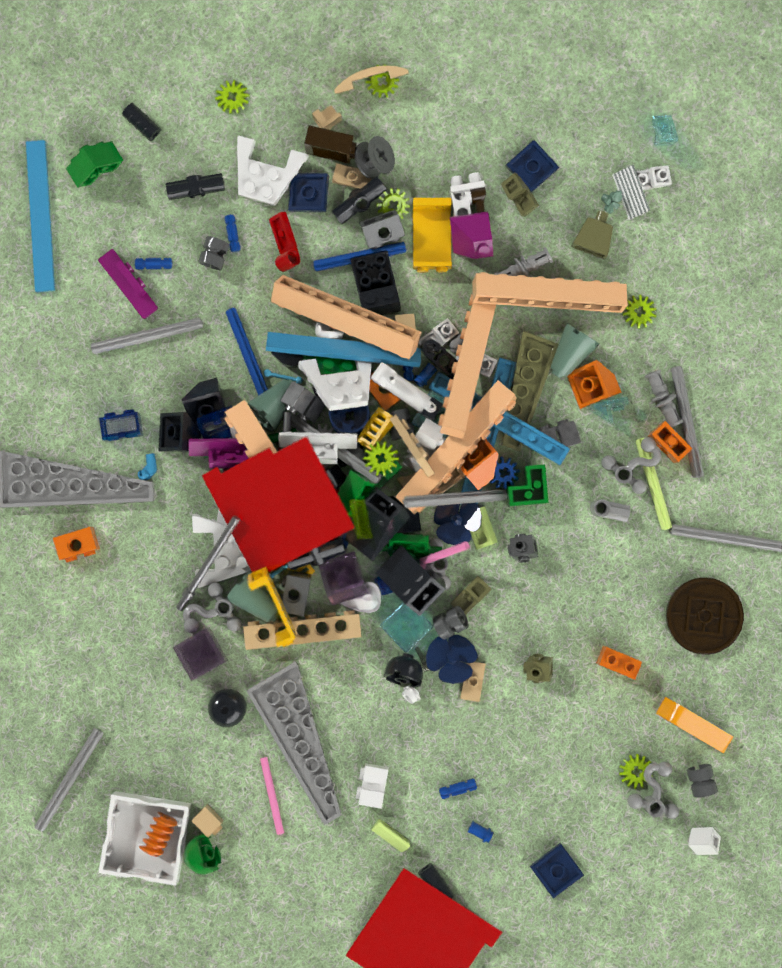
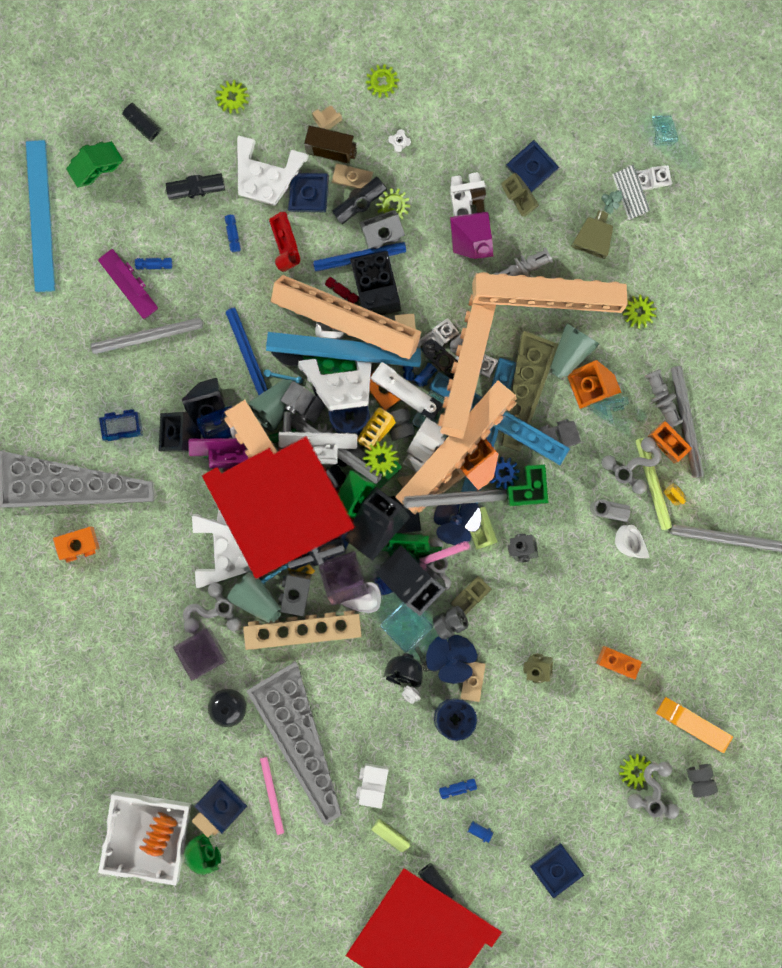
(68, 780): light grey axle -> none
(150, 469): dark azure arm -> none
(189, 592): flat silver bar -> none
(213, 253): dark grey wheel -> none
(220, 806): none -> dark blue plate
(260, 578): yellow panel -> none
(341, 290): none -> dark red axle
(348, 85): tan slope -> none
(360, 519): clear neon green slope -> none
(374, 165): dark grey piece -> none
(398, 146): none -> white plate
(411, 441): tan wing -> none
(431, 234): yellow panel -> none
(461, 729): none -> dark blue wheel
(630, 542): none -> white piece
(675, 495): none -> yellow slope
(704, 615): dark brown plate -> none
(704, 841): white panel -> none

